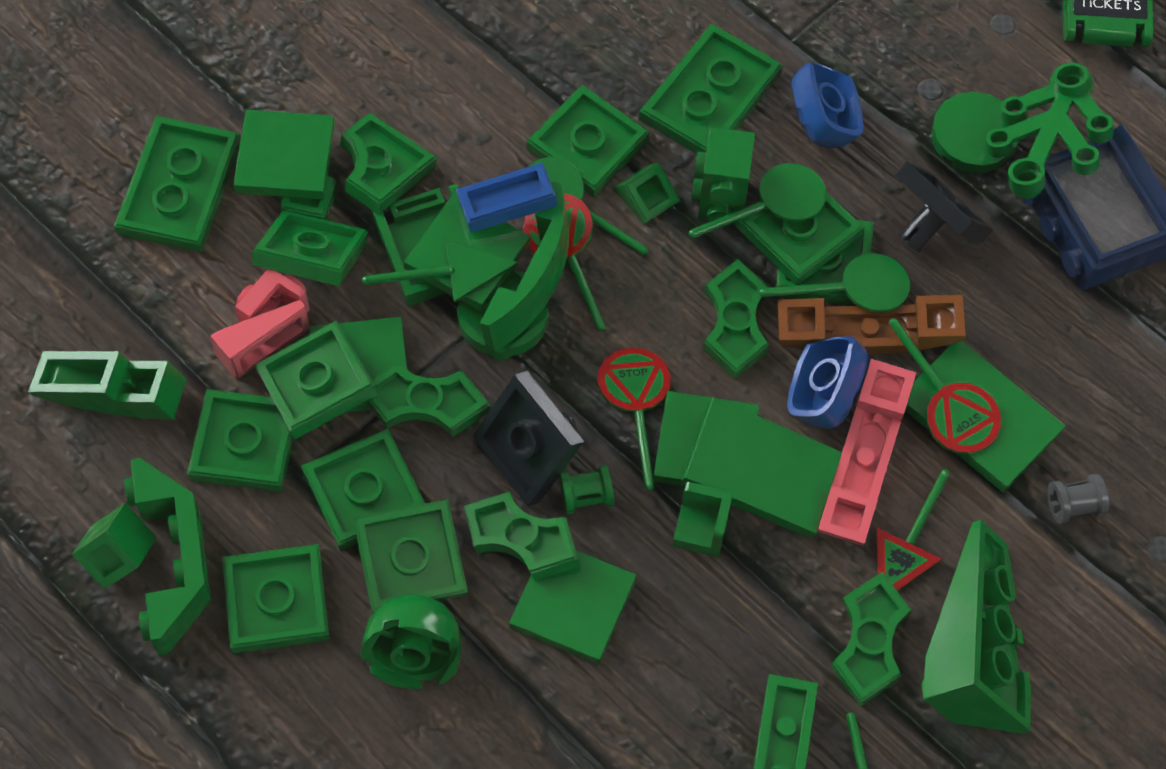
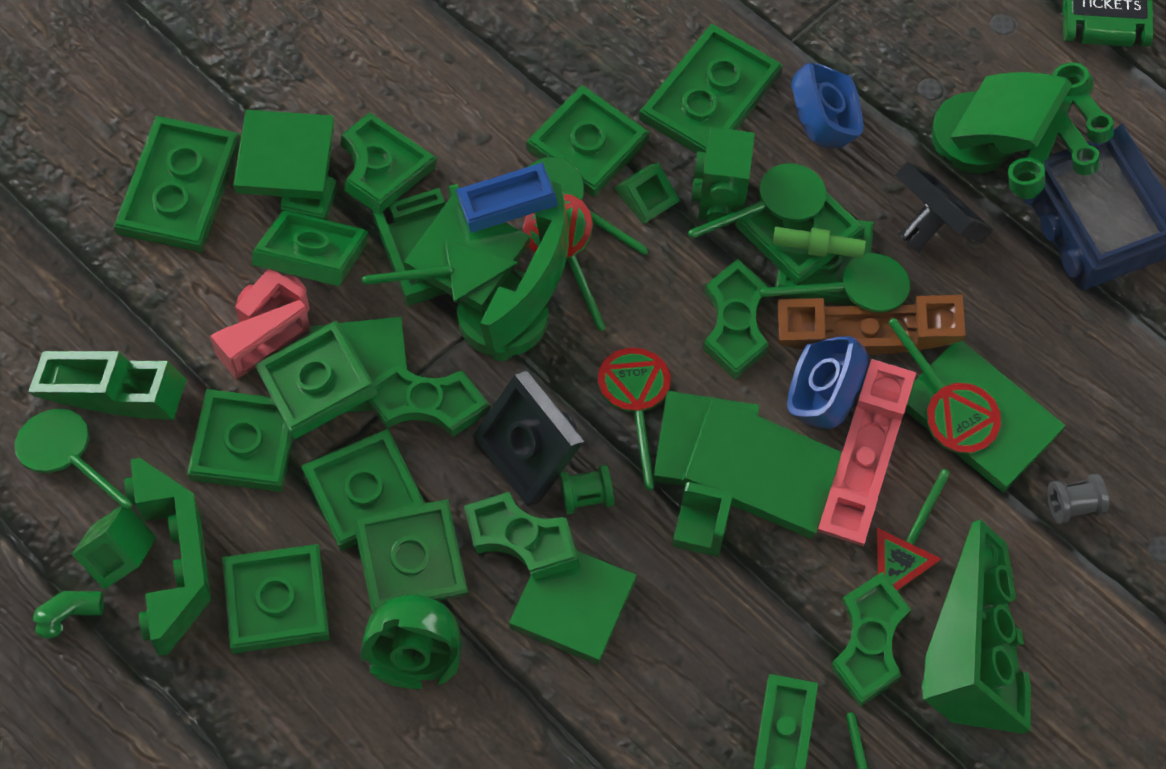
(57, 441): none -> green piece
(64, 604): none -> green arm
(819, 242): none -> bright green bar
(1011, 111): none -> green slope

